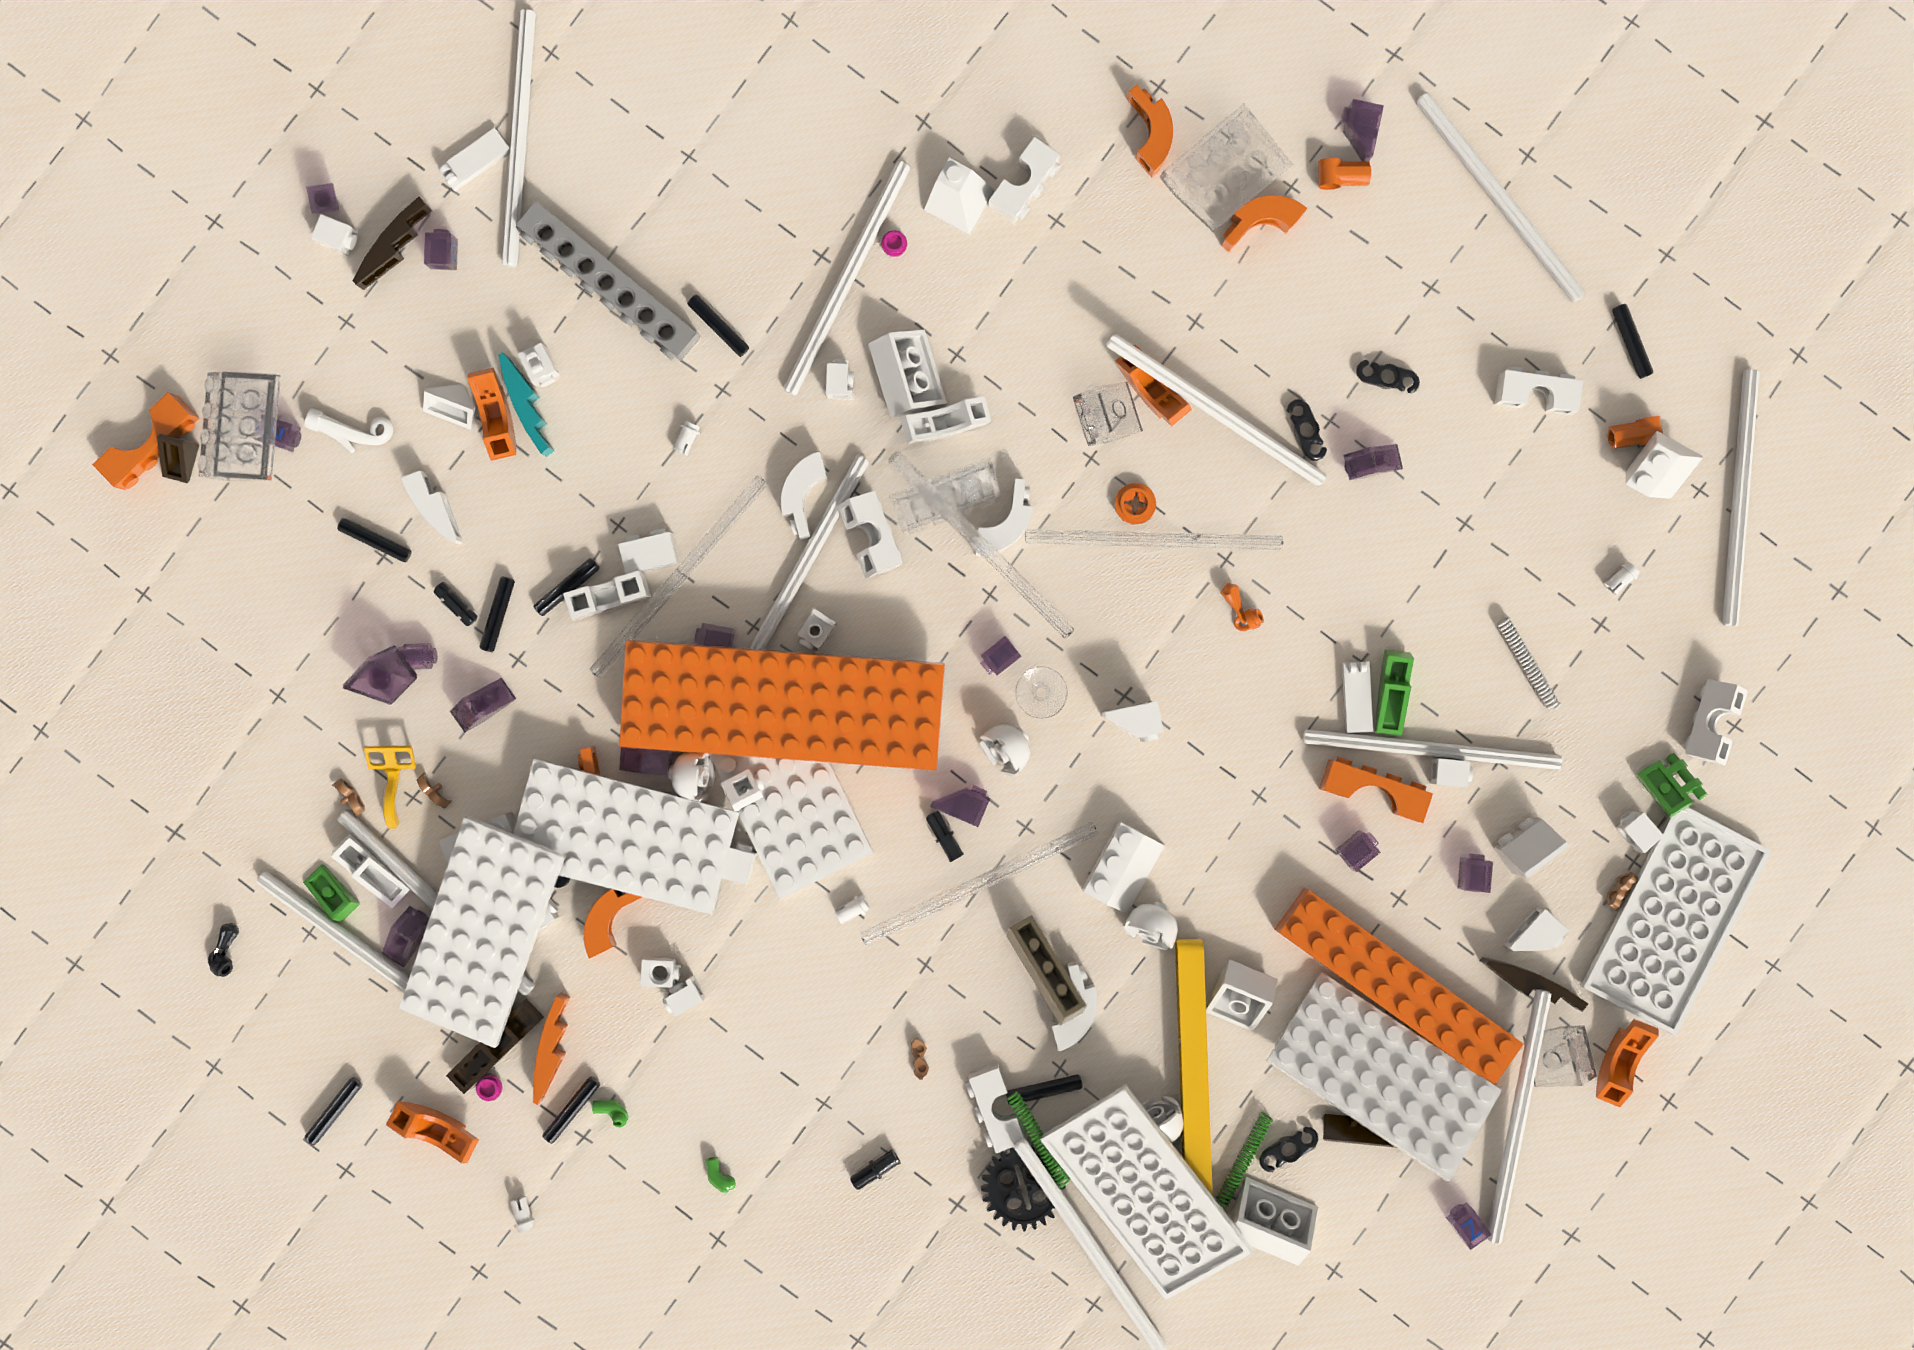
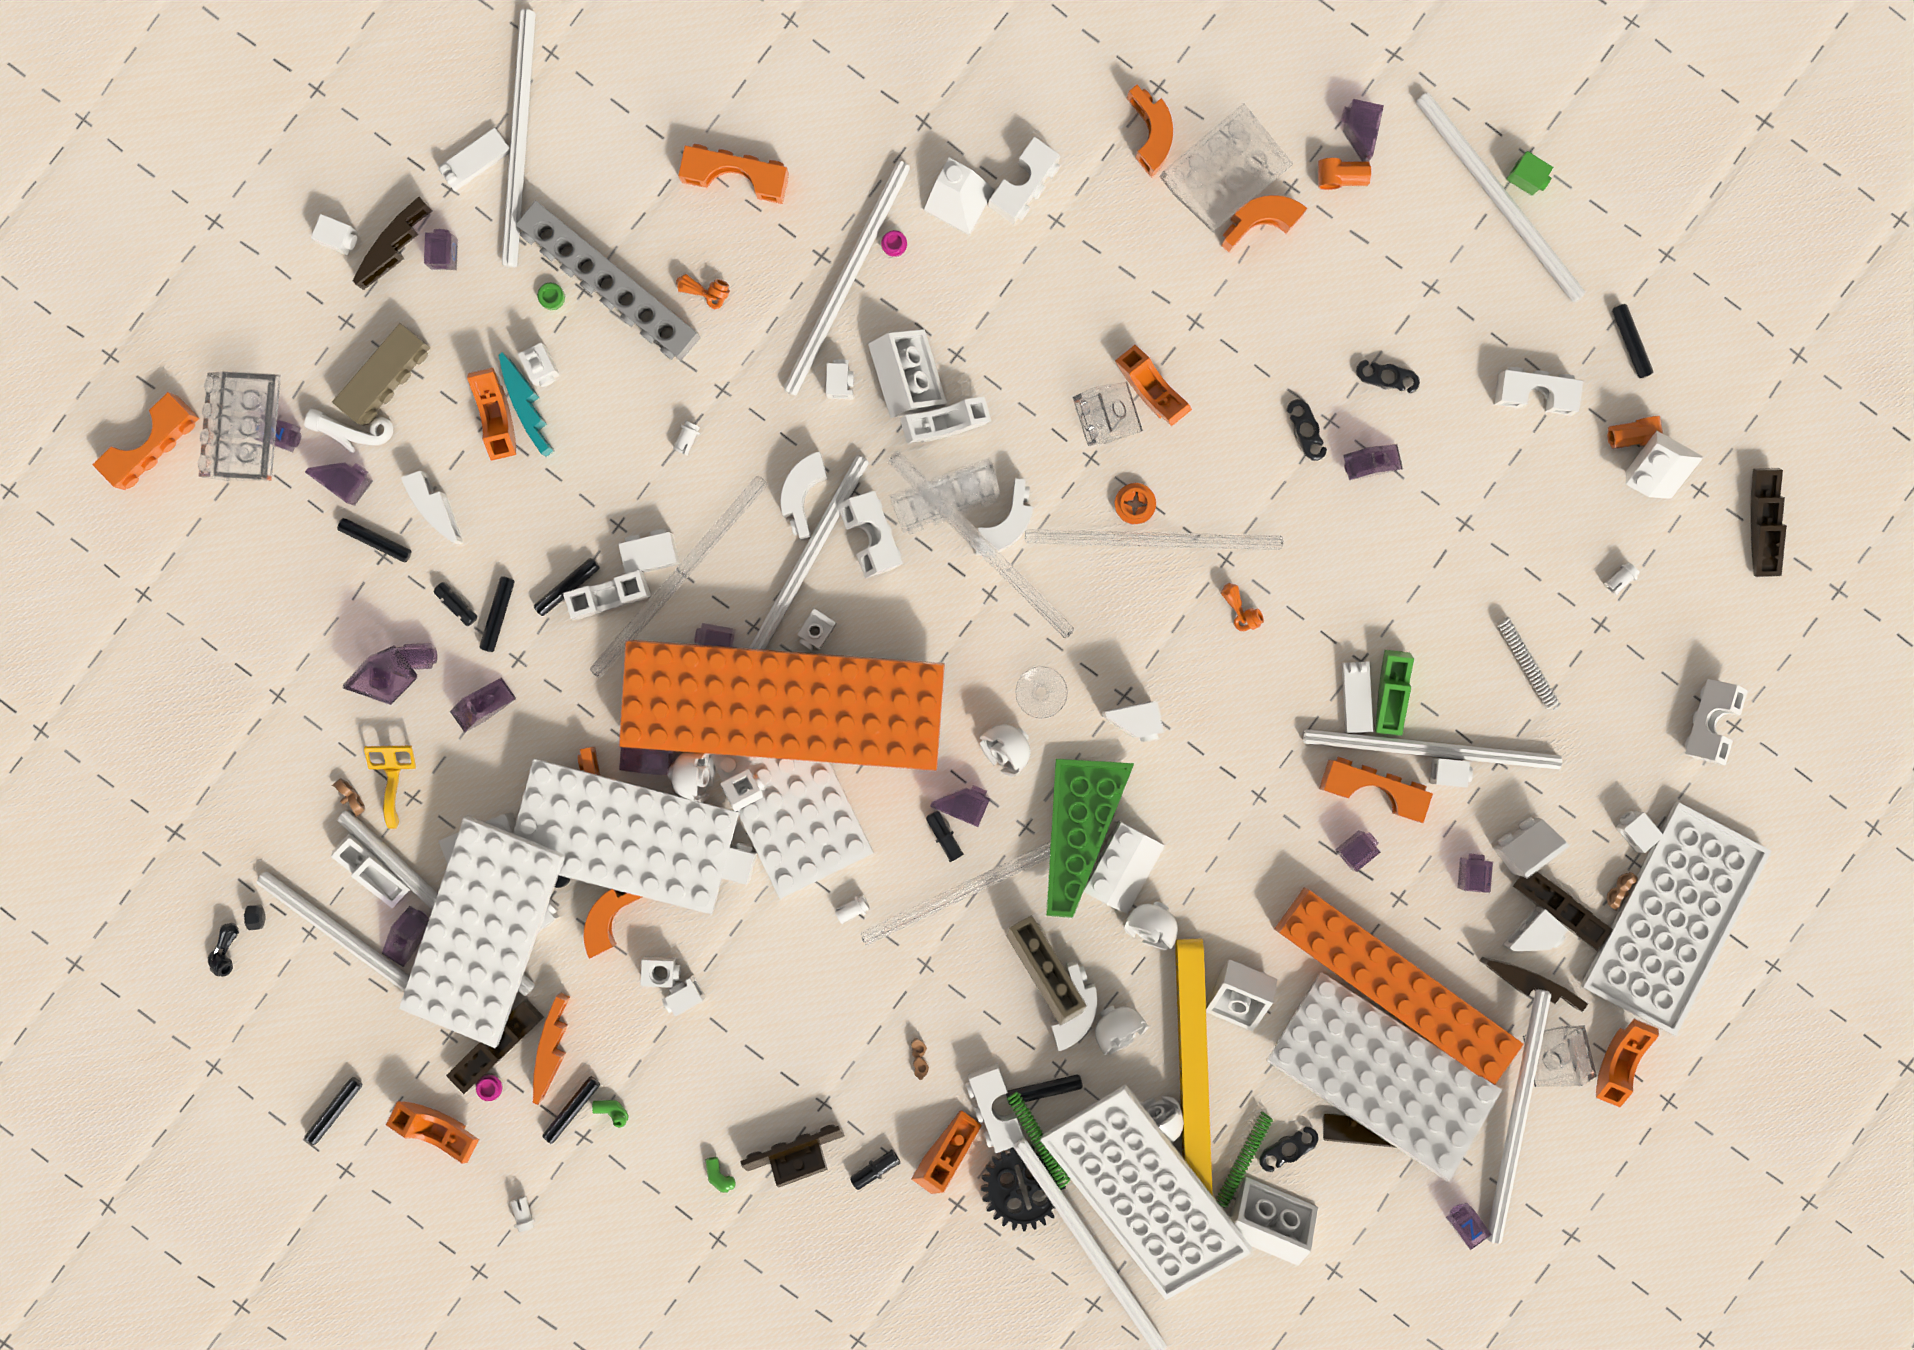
(176, 457): dark brown slope -> none
(254, 917): none -> black tile
(322, 198): clear purple brick -> none
(331, 894): bright green slope -> none
(343, 480): none -> clear purple slope
(381, 375): none -> dark tan brick
(432, 792): medium nougat piece -> none
(450, 404): white slope -> none
(551, 296): none -> bright green tile
(702, 166): none -> orange arch
(716, 289): none -> orange piece
(718, 325): black axle -> none
(796, 1159): none -> dark brown bracket
(946, 1154): none -> orange slope
(999, 657): clear purple brick -> none
(1082, 813): none -> bright green wing
(1118, 1028): none -> white cylinder
(1215, 409): white axle -> none
(1530, 173): none -> bright green brick
(1564, 909): none -> dark brown slope
(1666, 790): bright green plate -> none
(1740, 497): white axle -> none
(1767, 528): none -> dark brown slope

